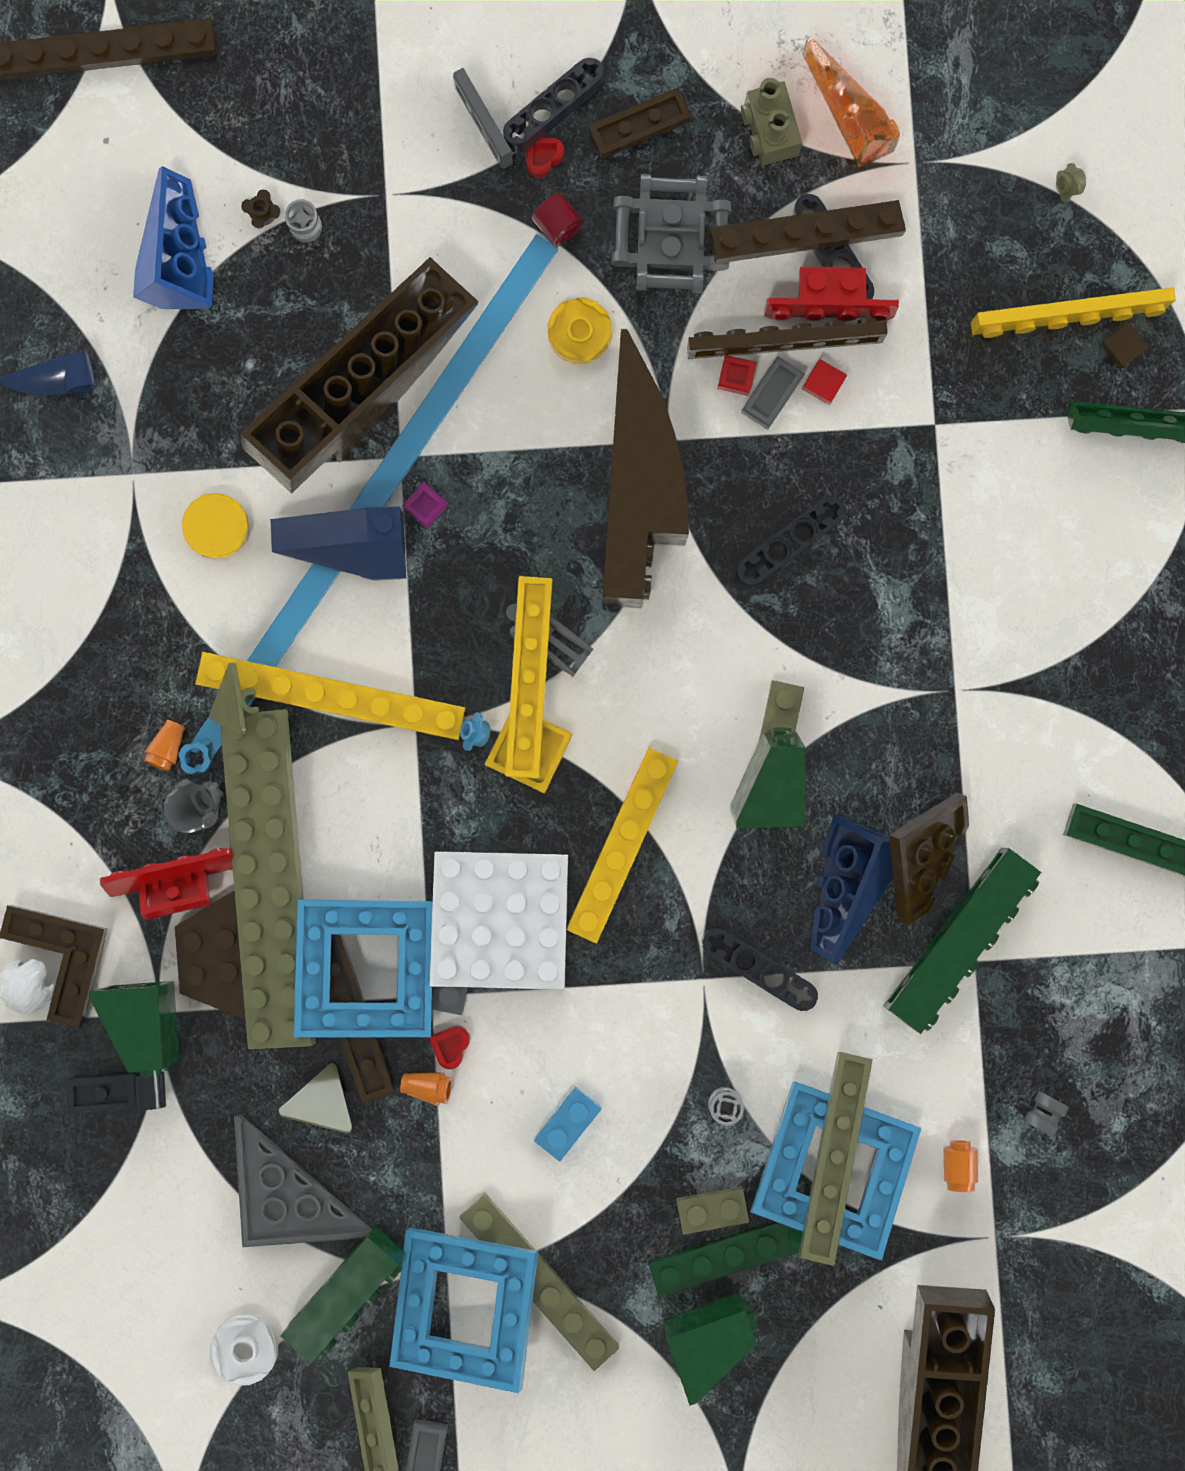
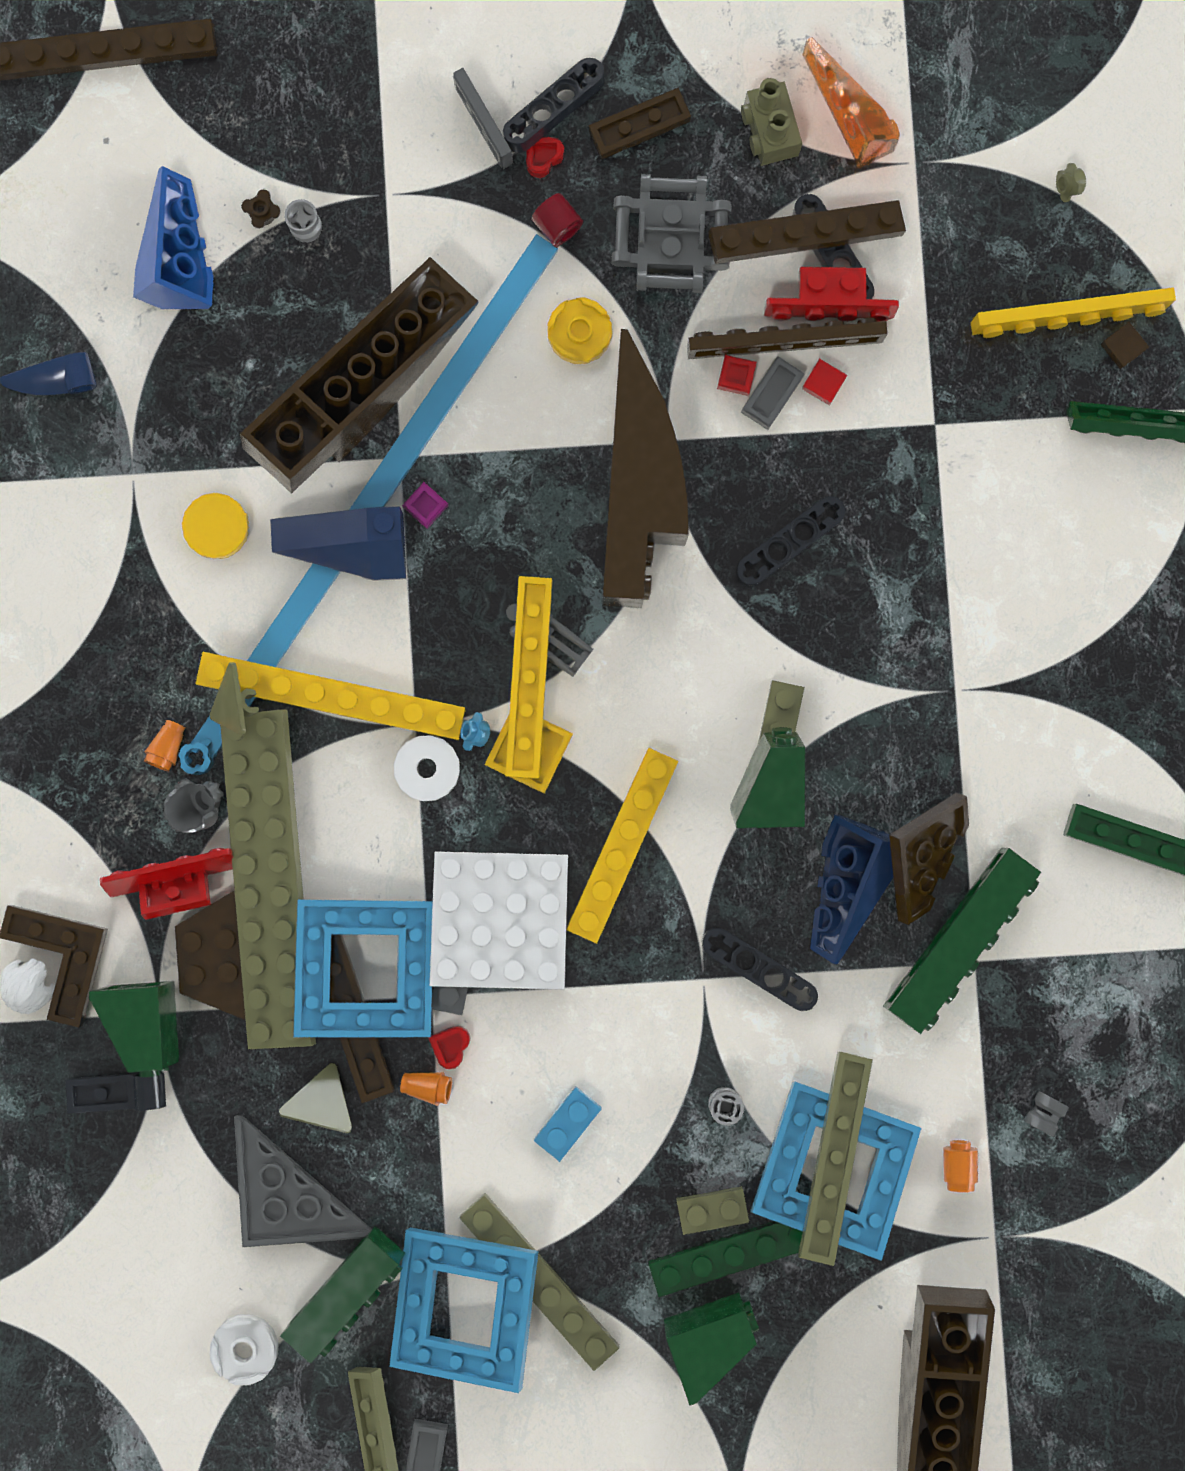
(407, 764): none -> white tile

